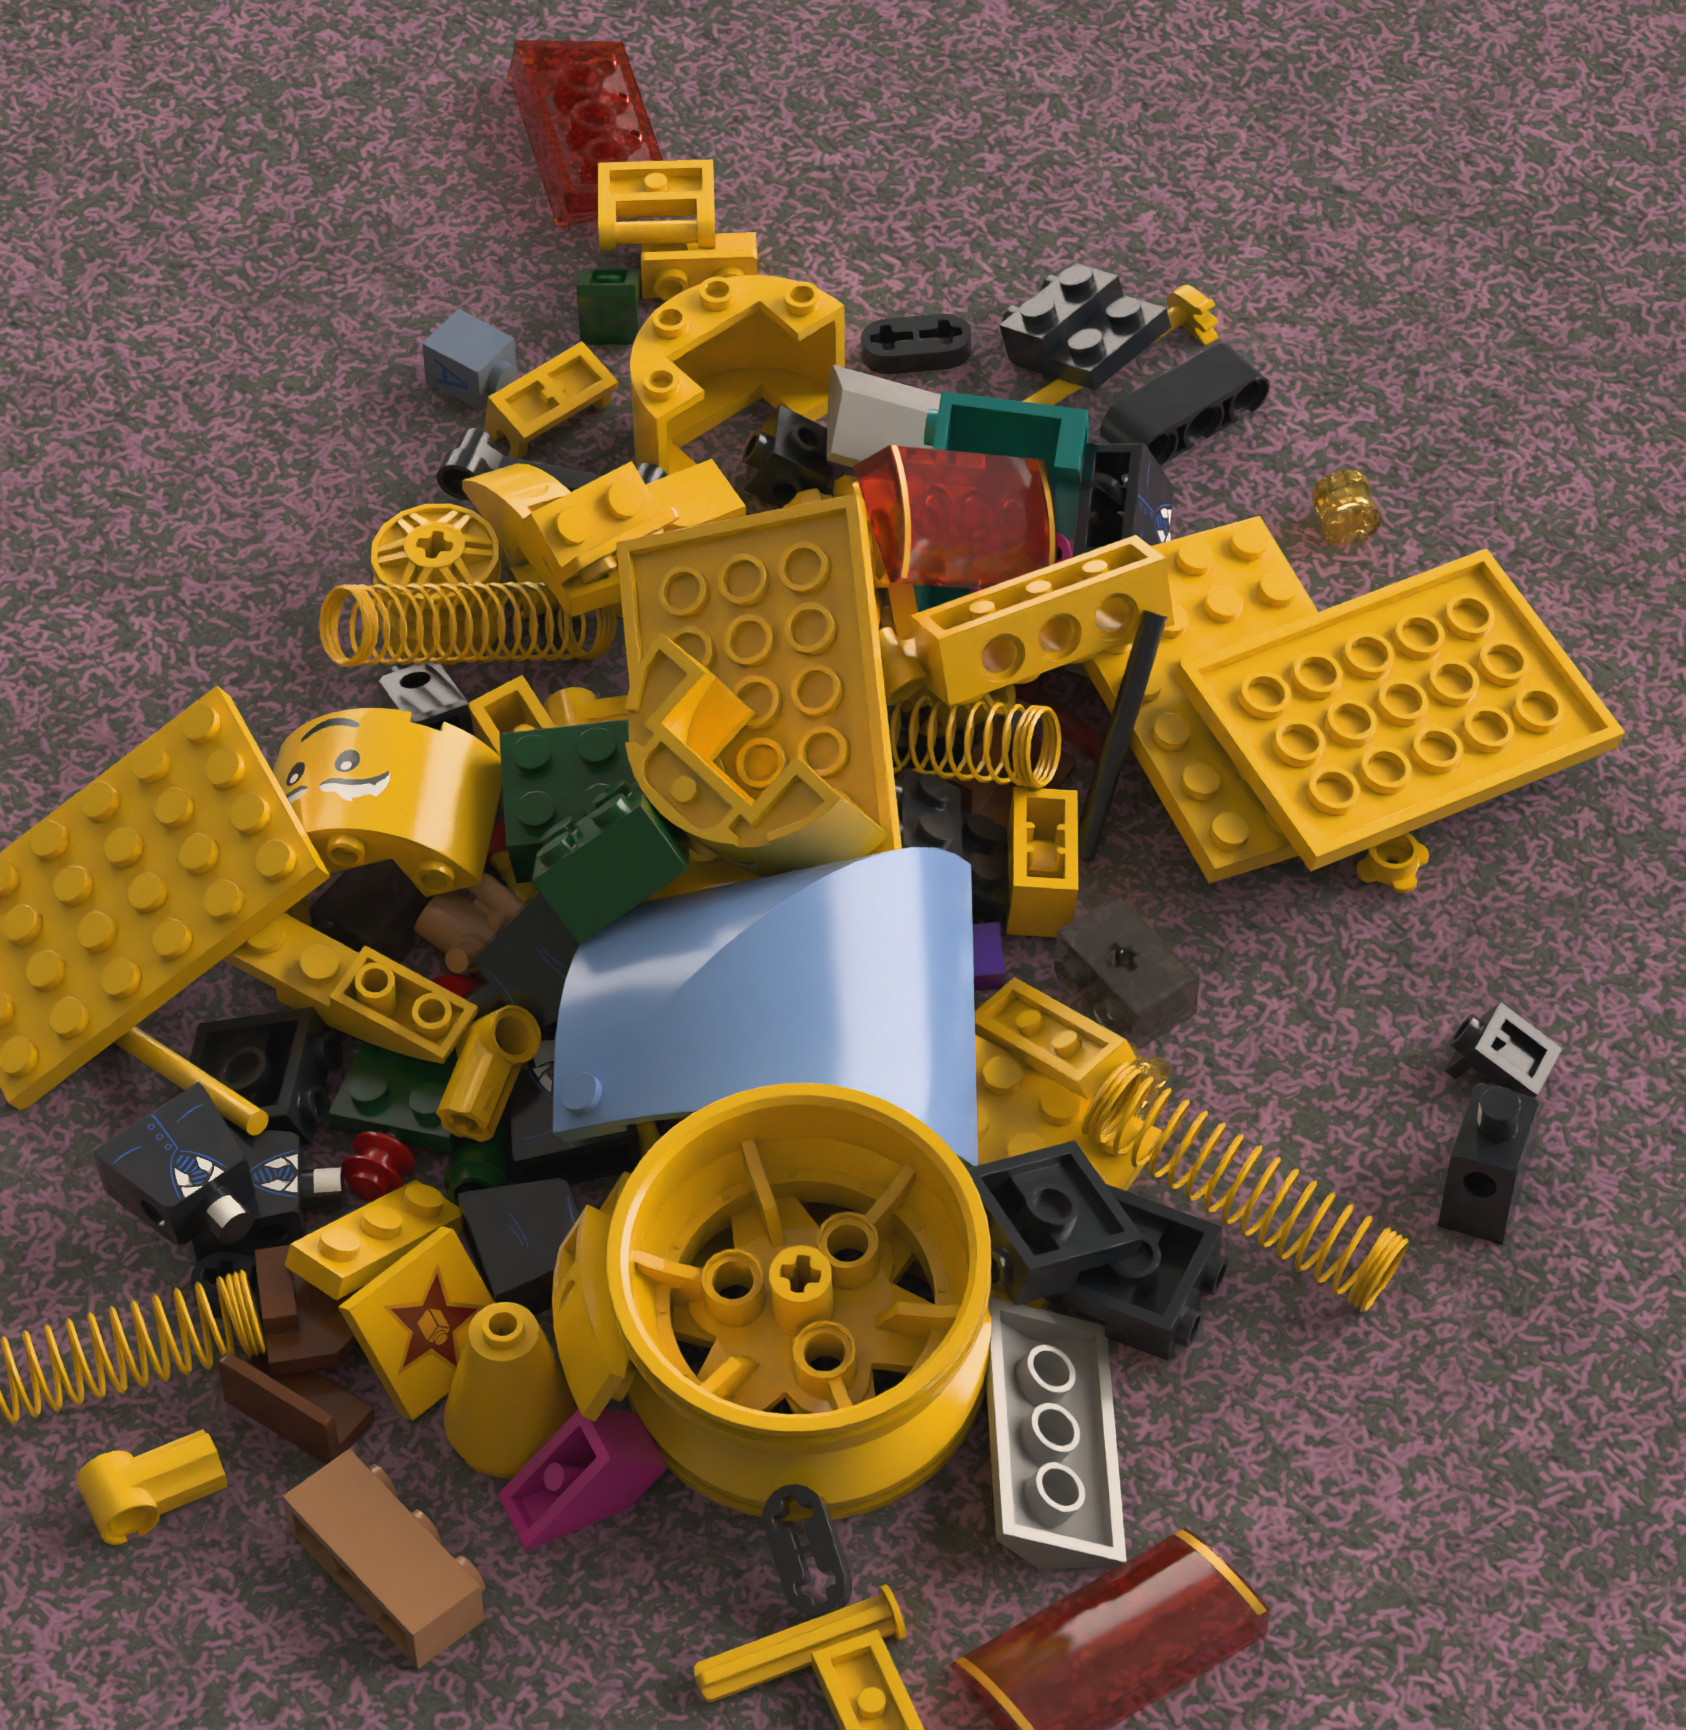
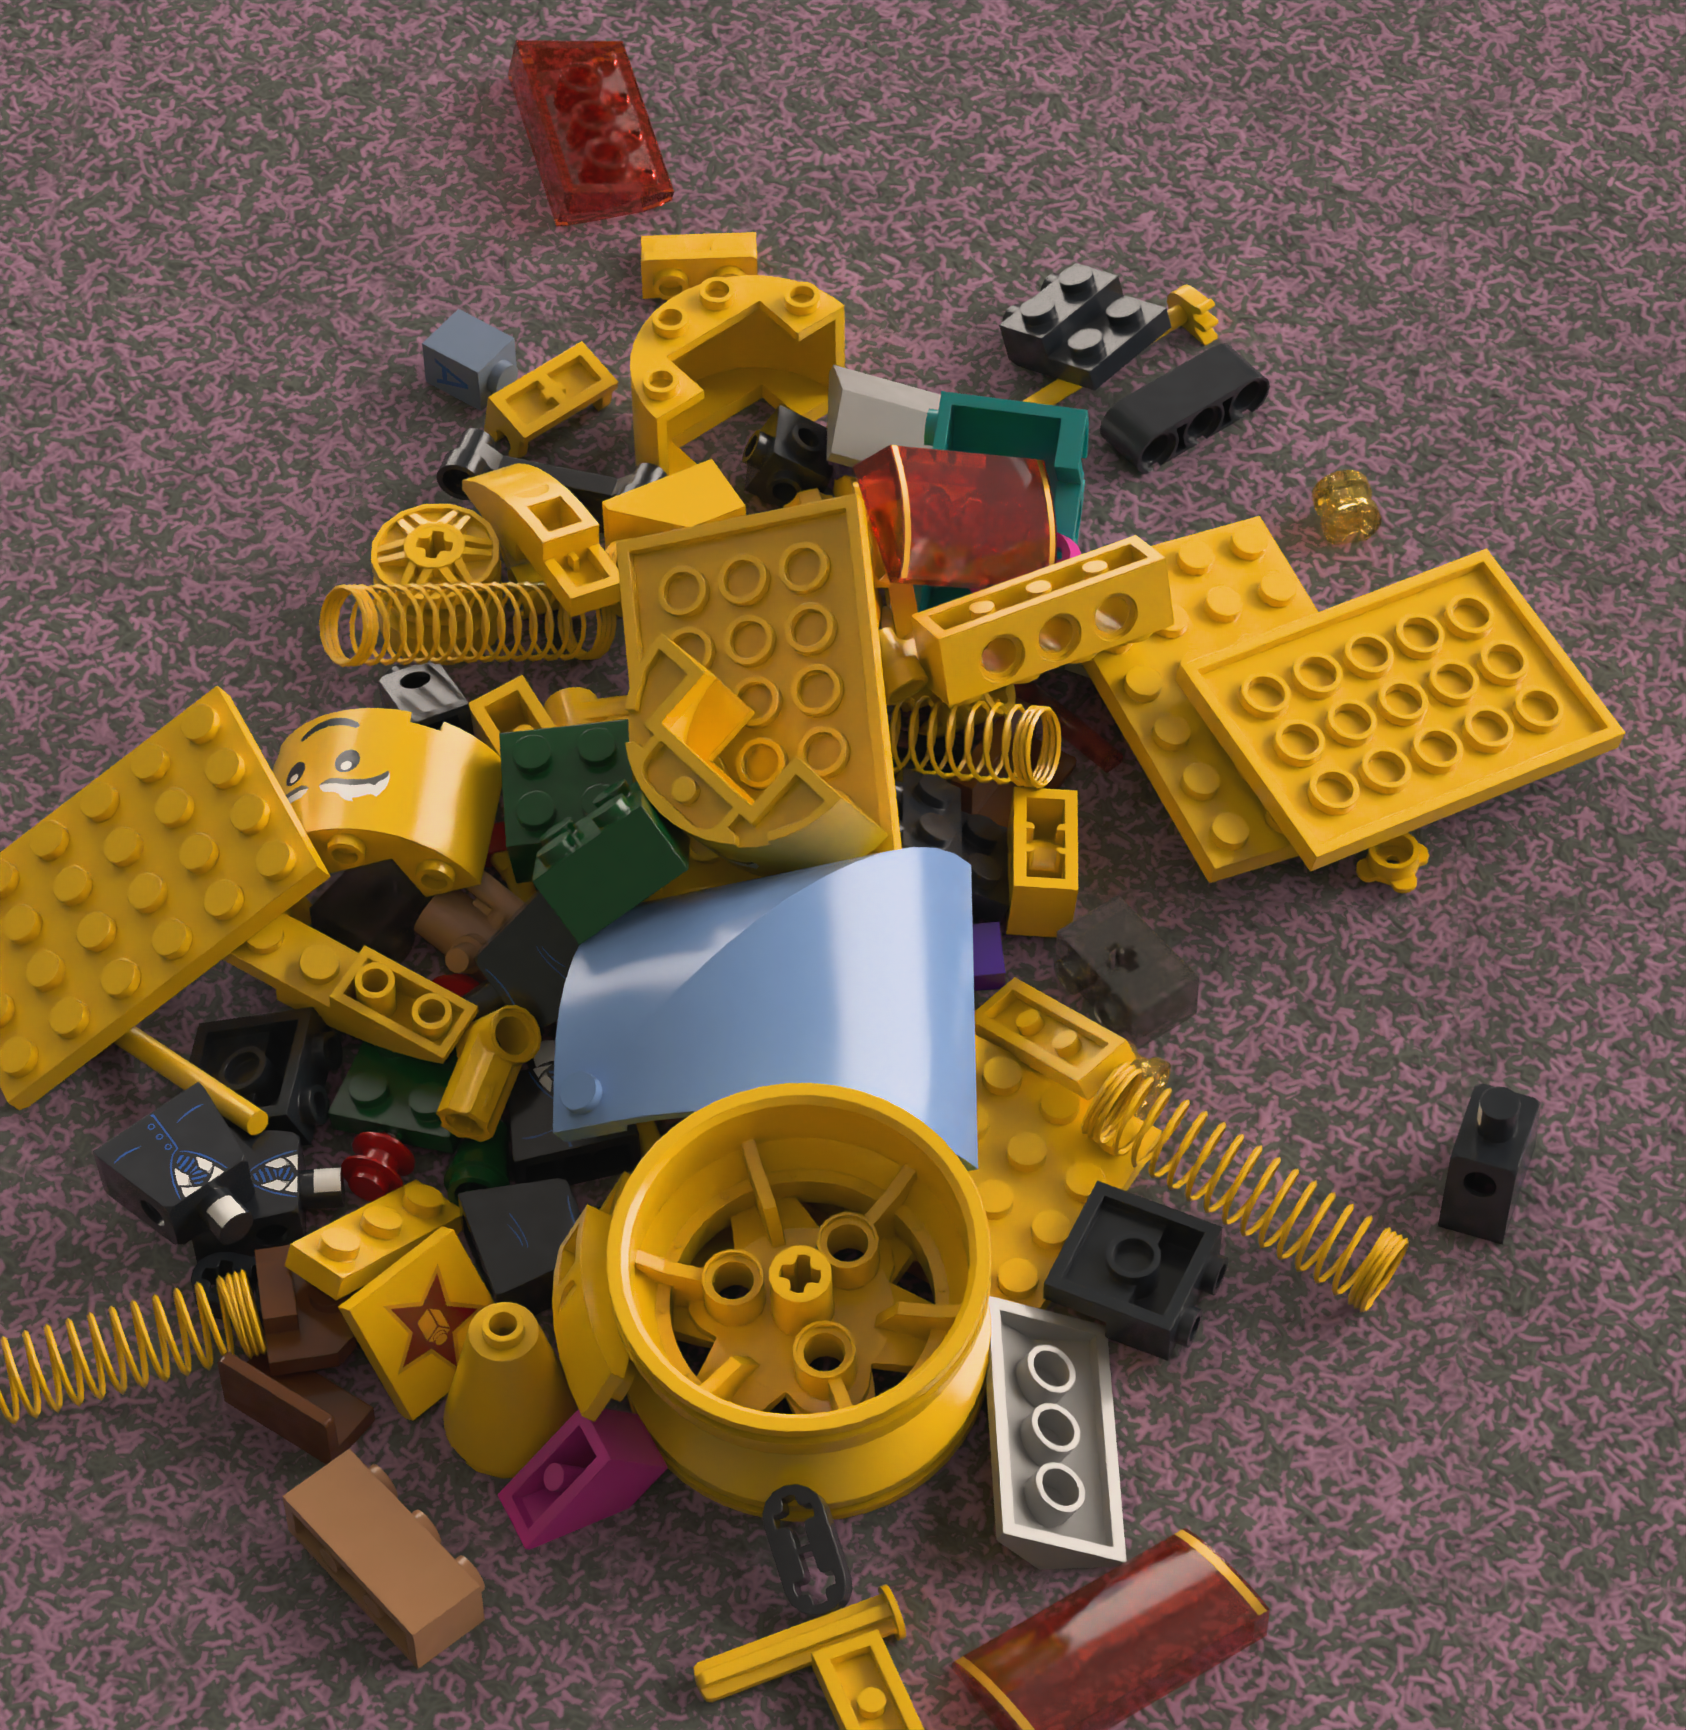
(133, 1492): yellow piece -> none
(583, 526): yellow bracket -> none
(608, 305): dark green slope -> none
(656, 190): yellow plate -> none
(916, 343): black beam -> none
(1050, 1221): black plate -> none
(1119, 732): black bar -> none
(1122, 506): black torso -> none
(1503, 1050): black bracket -> none

